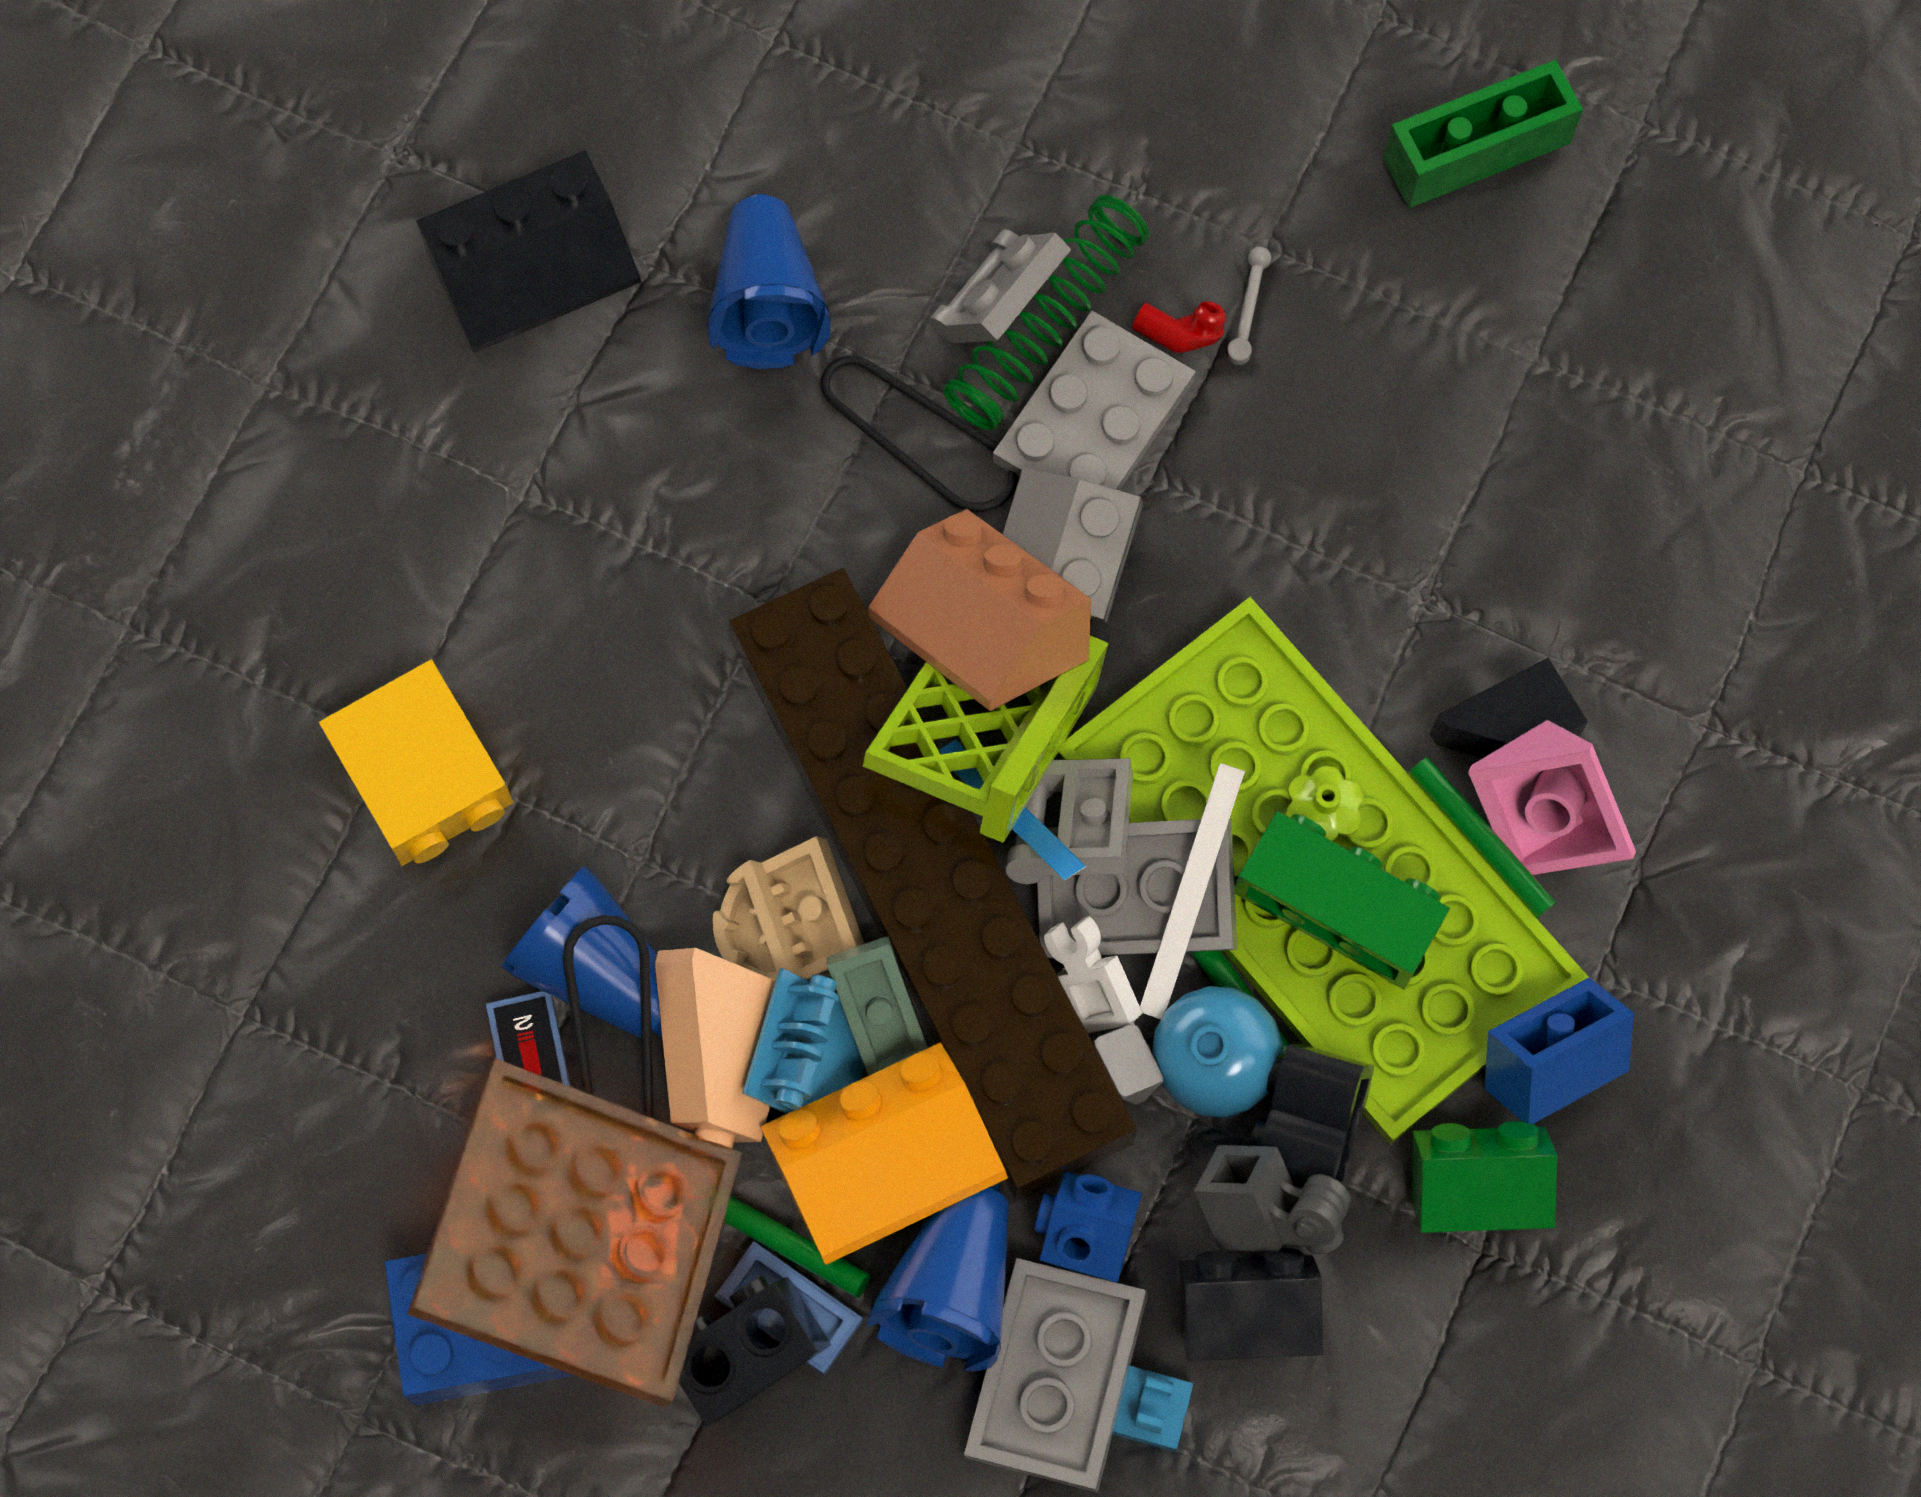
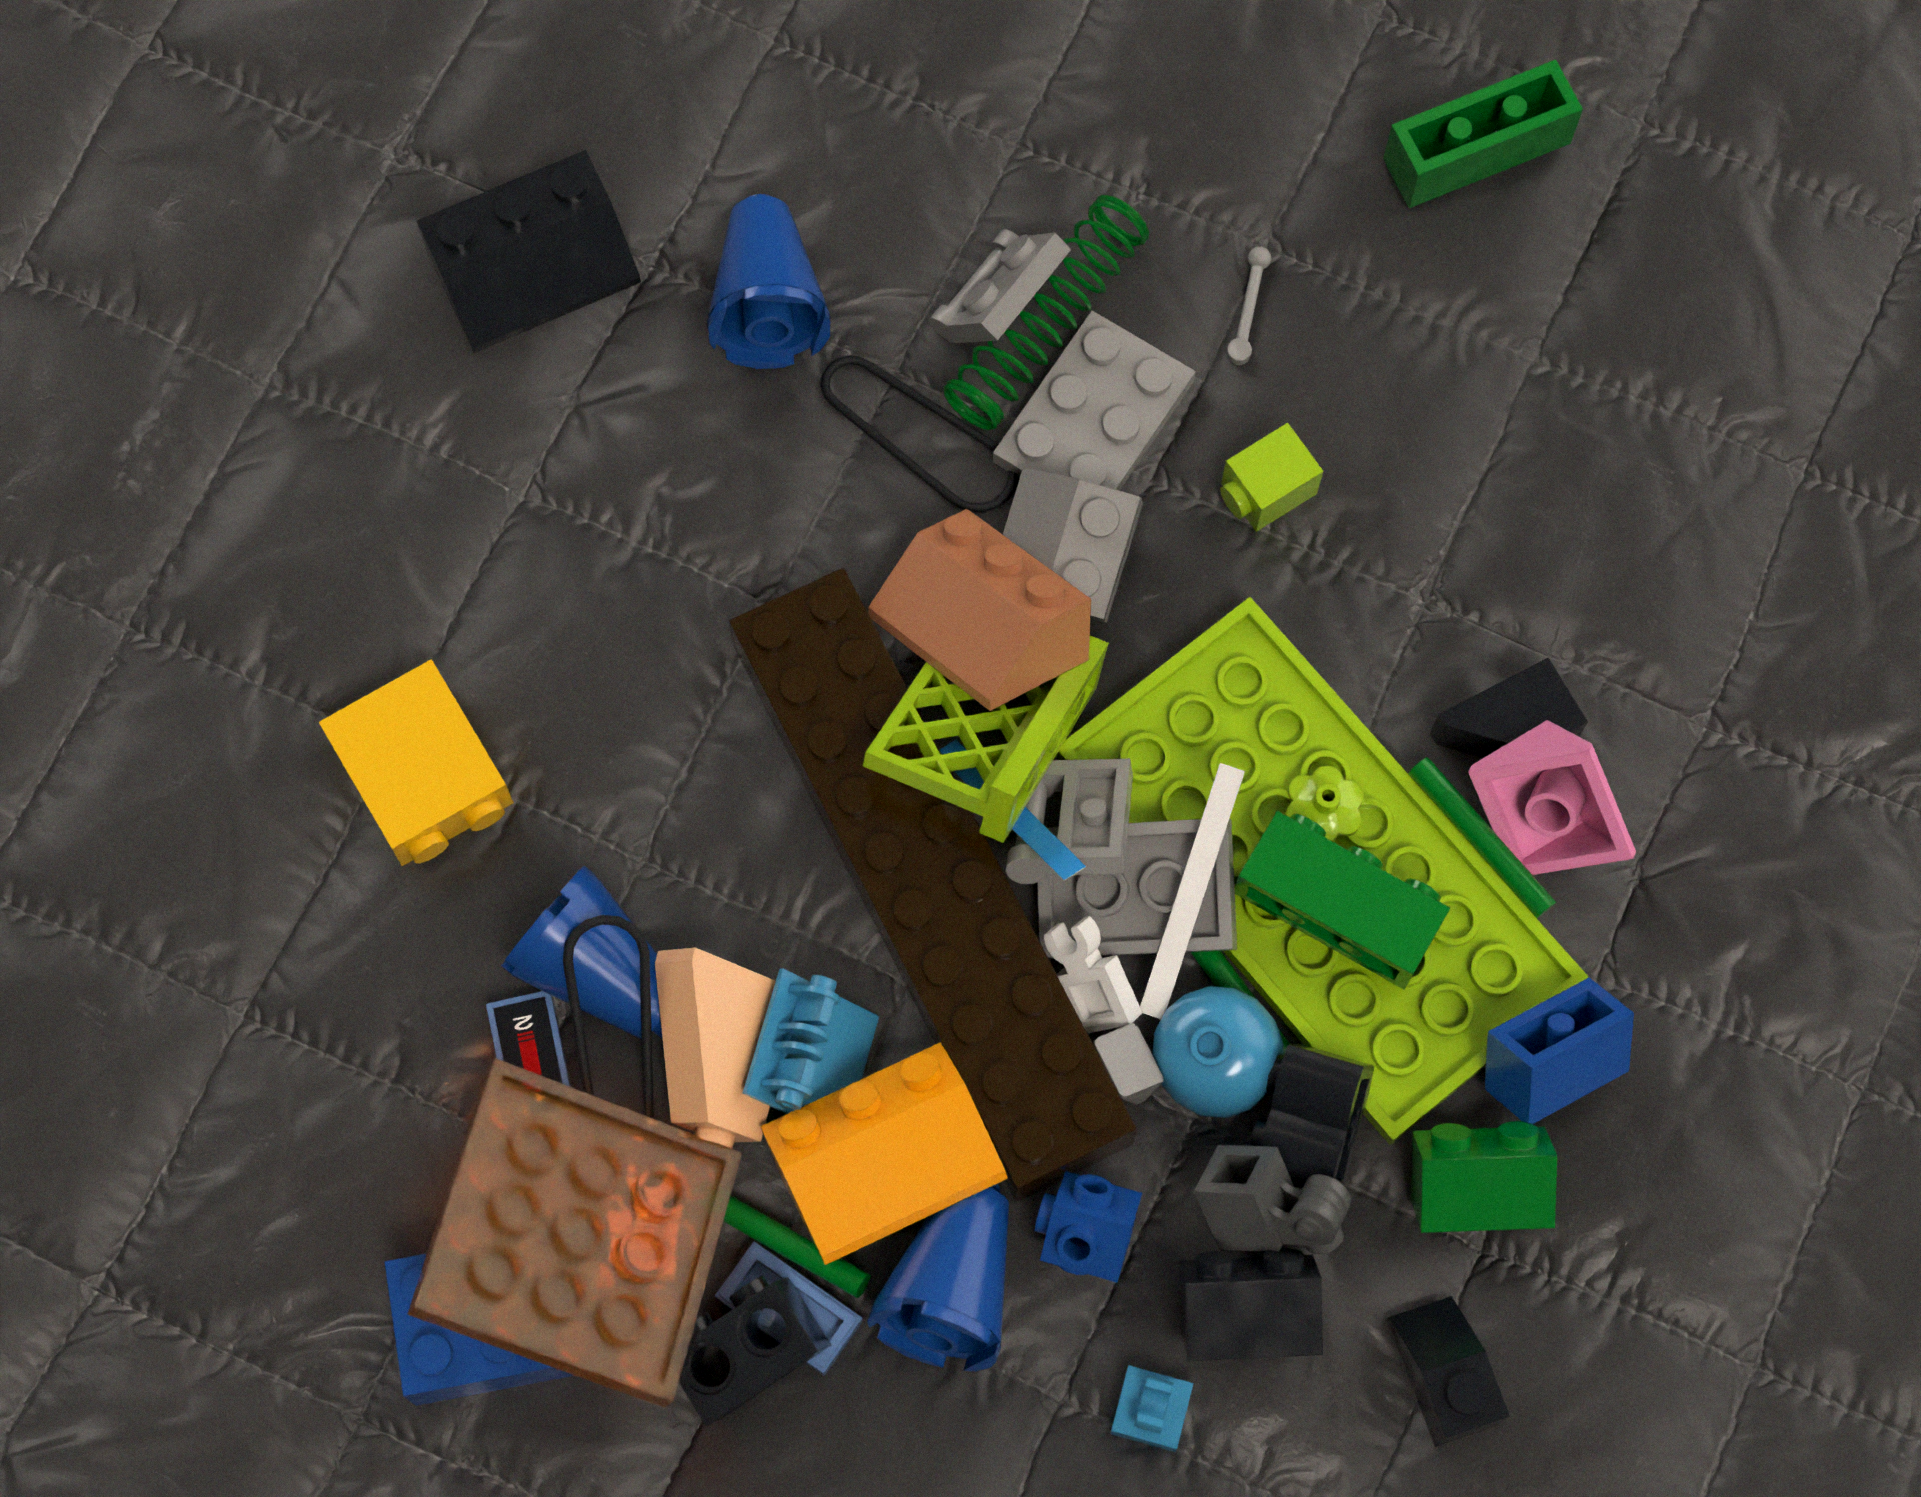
(787, 913): tan slope -> none
(877, 1004): sand green plate -> none
(1058, 1375): light grey plate -> none
(1185, 333): red arm -> none
(1270, 478): none -> lime brick
(1448, 1371): none -> black slope

